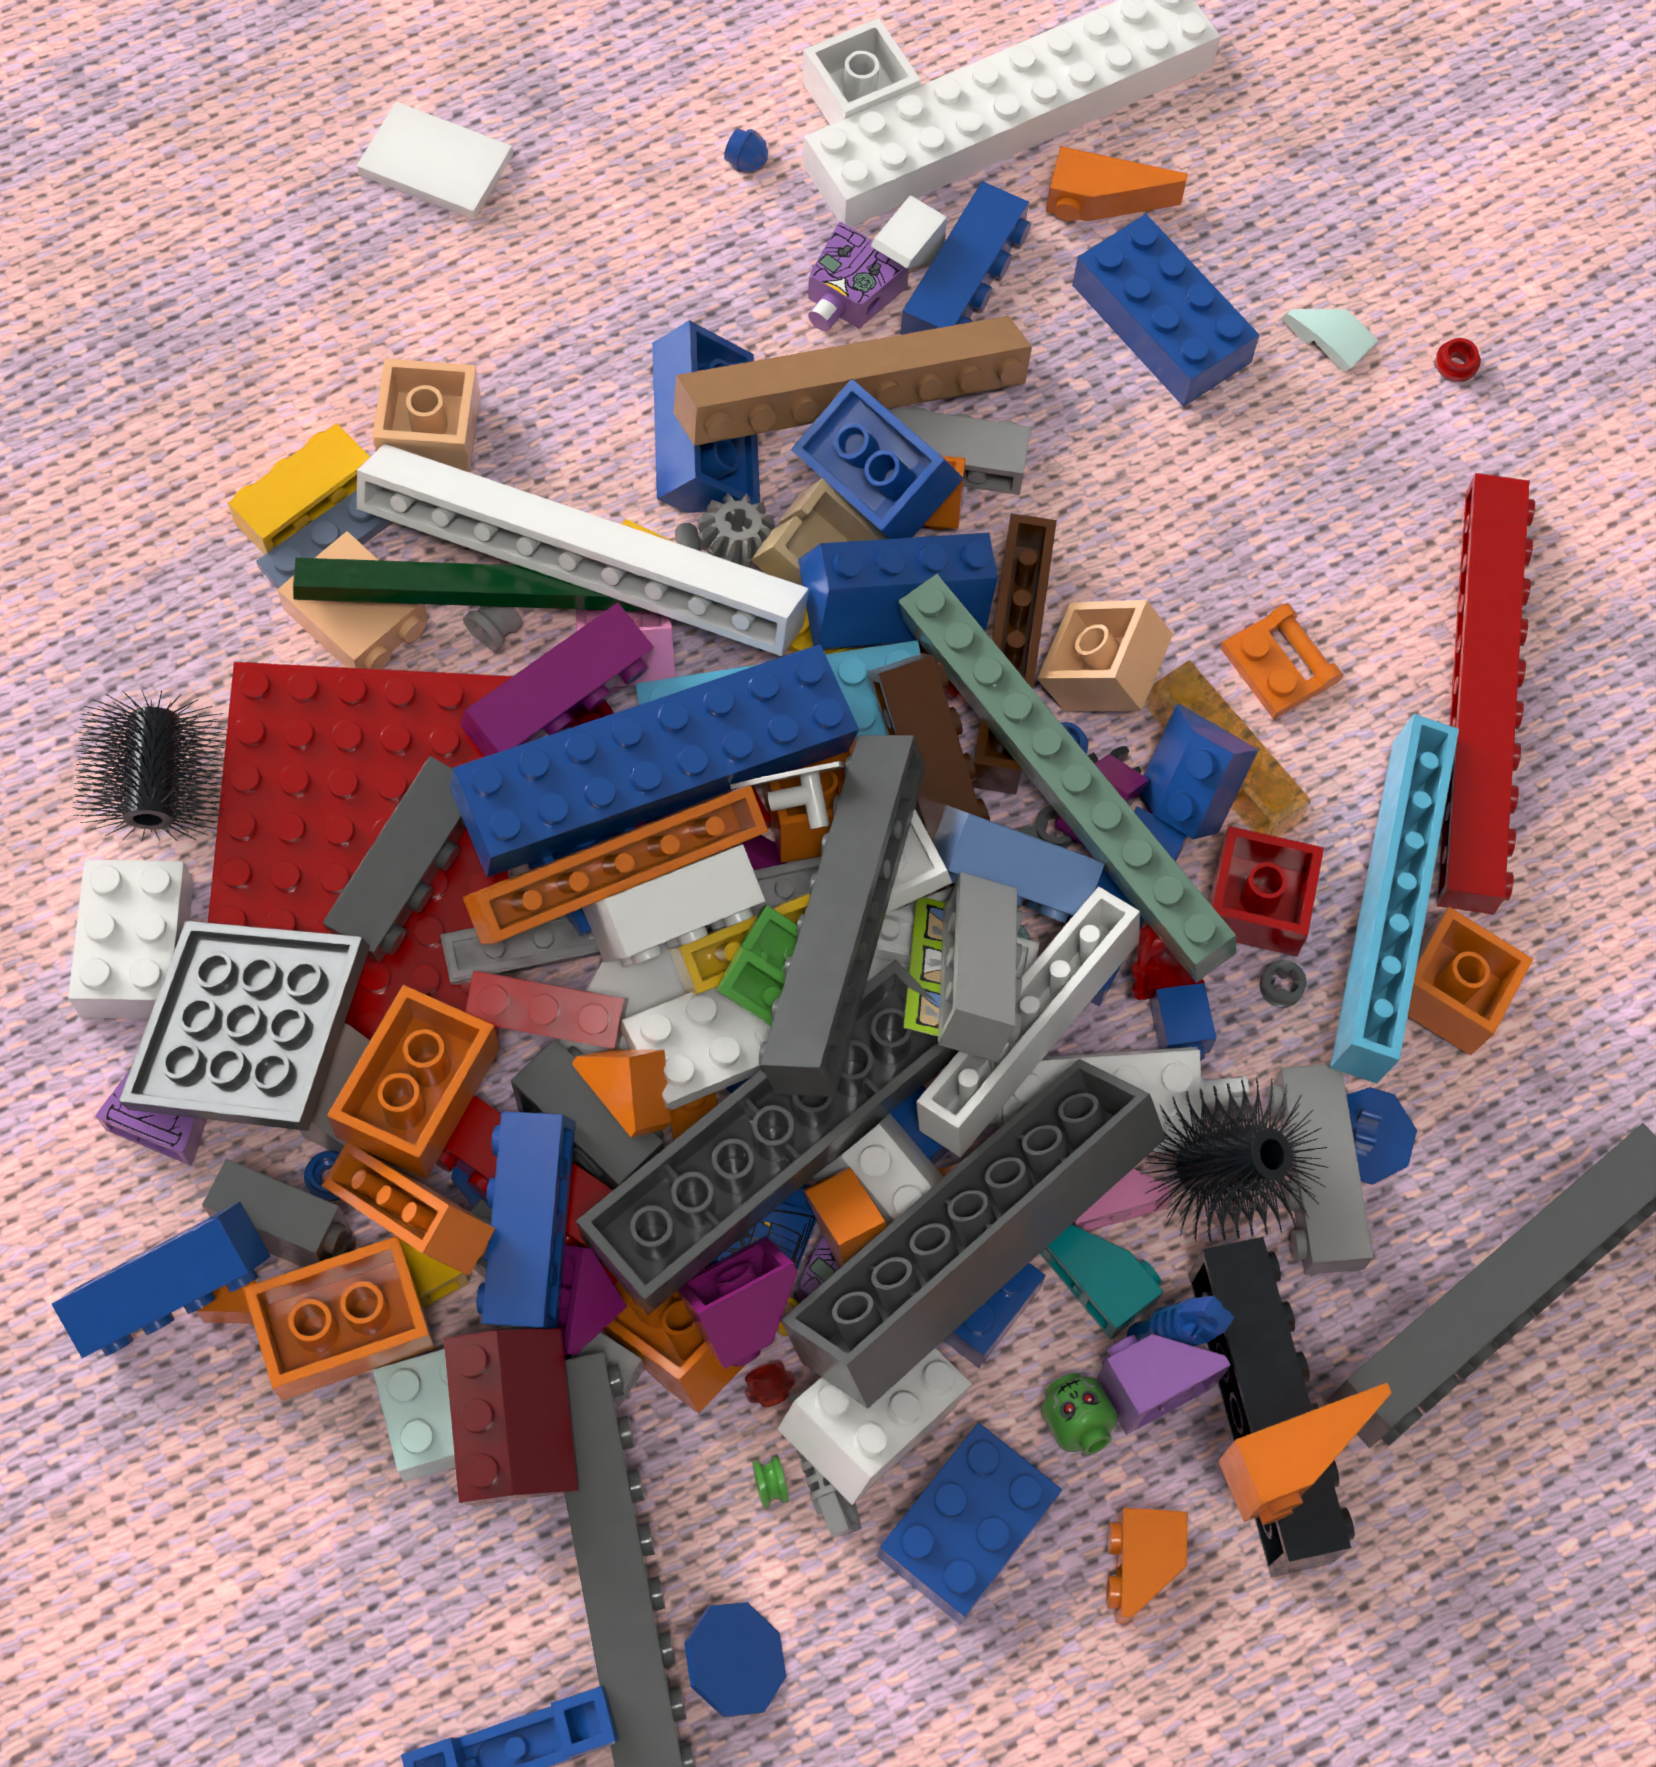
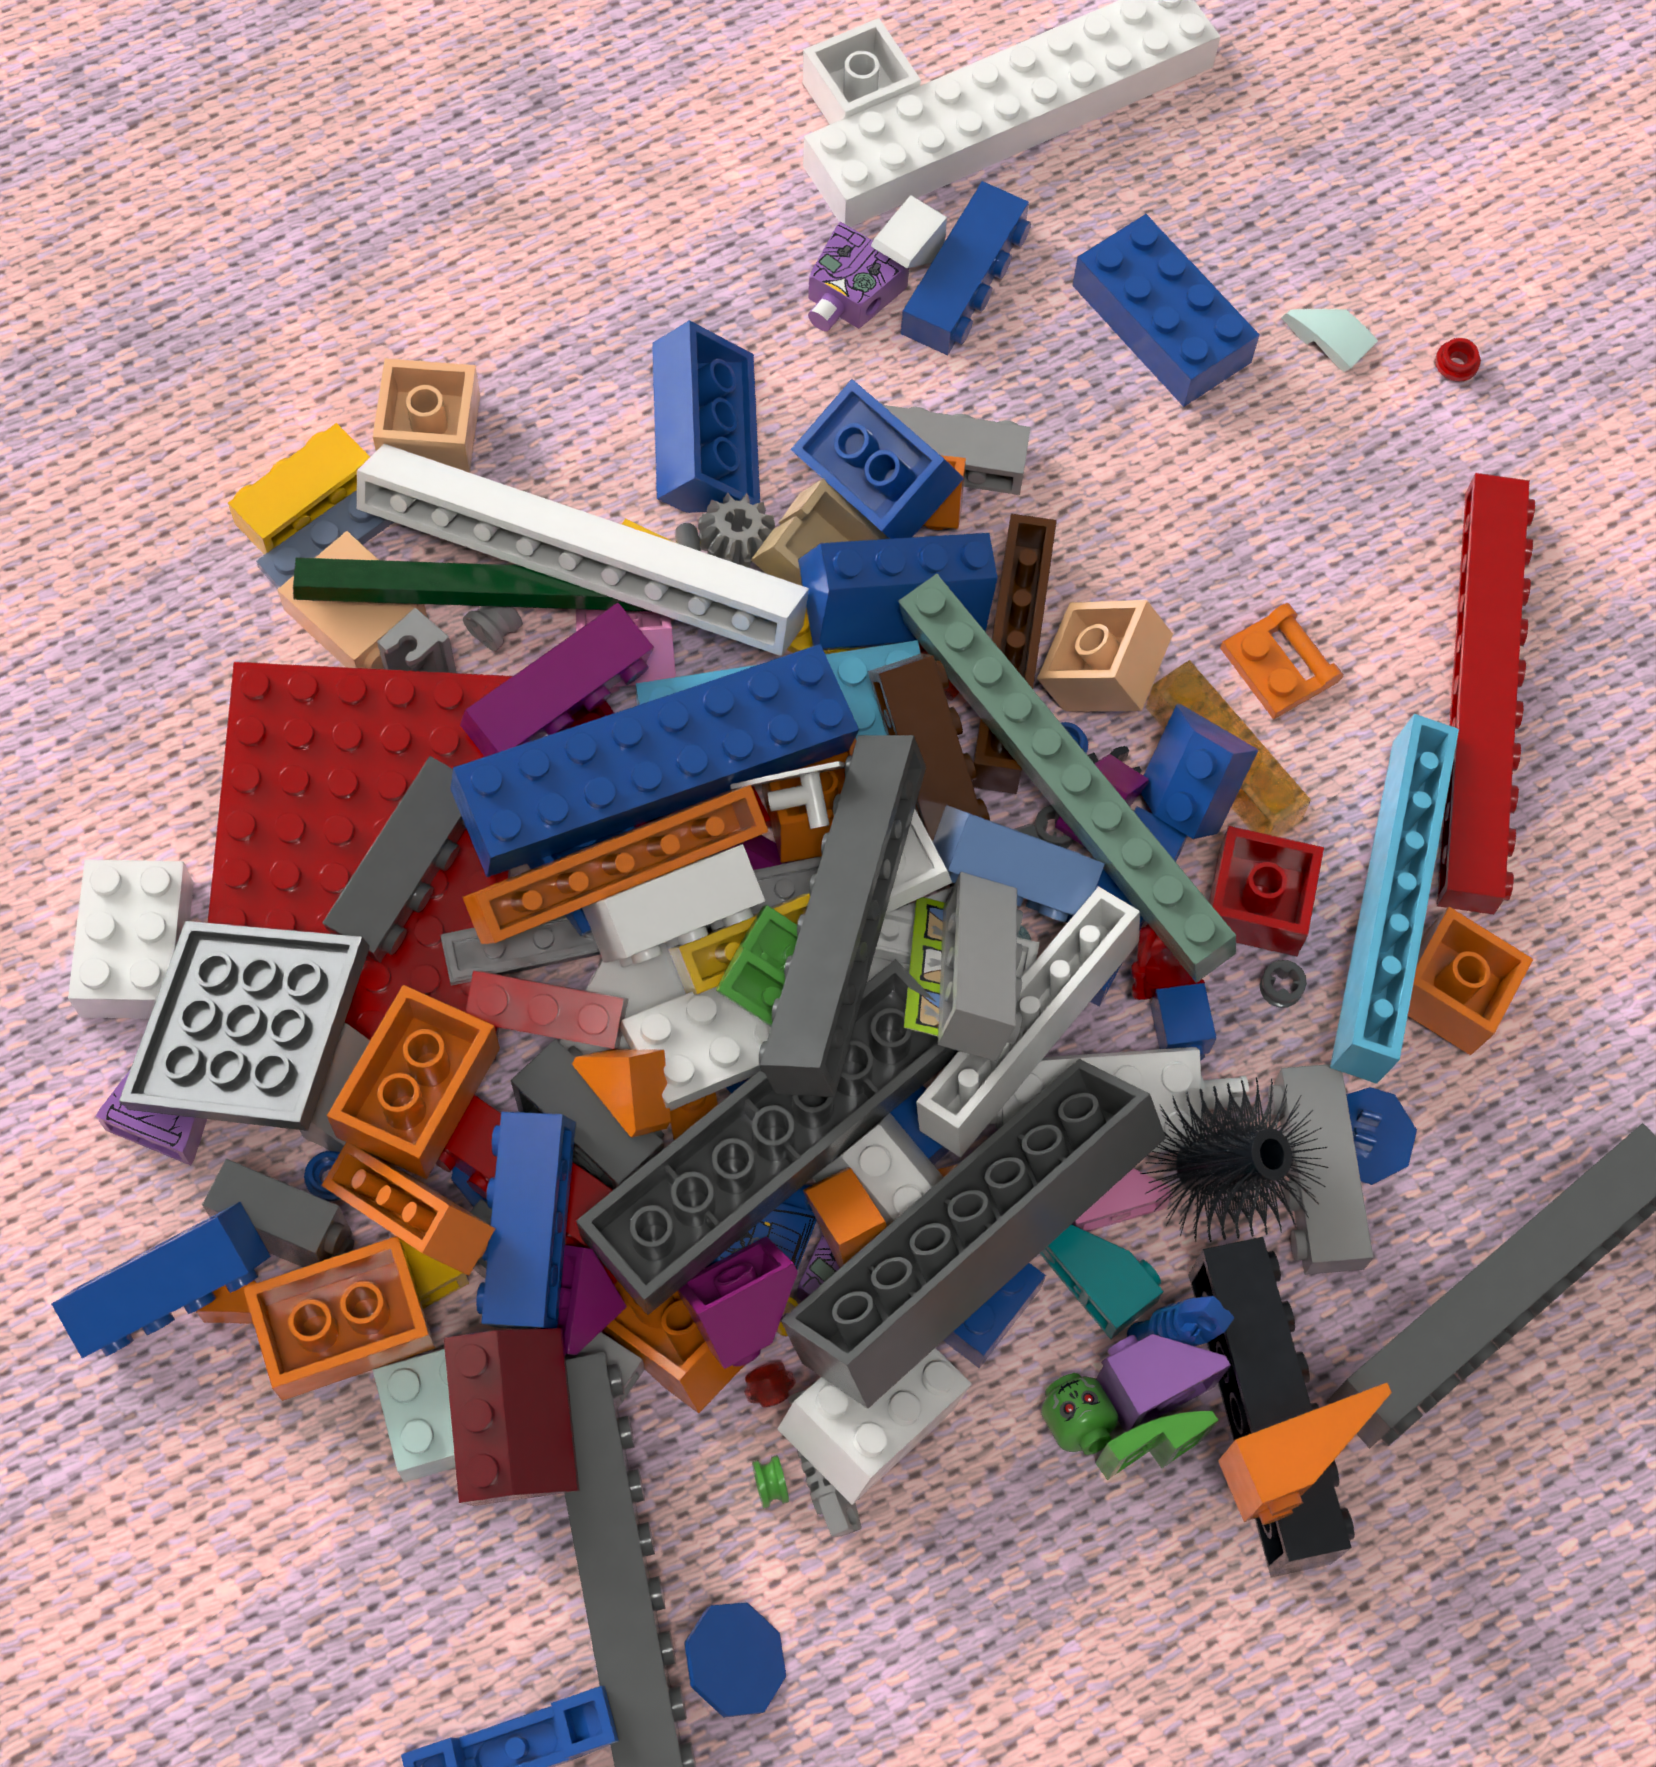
(150, 767): black piece -> none
(416, 646): none -> light grey hinge
(435, 160): white tile -> none
(746, 150): blue plate -> none
(892, 369): medium nougat brick -> none
(968, 1523): blue brick -> none
(1103, 186): orange slope -> none
(1149, 1556): orange slope -> none
(1163, 1438): none -> bright green slope

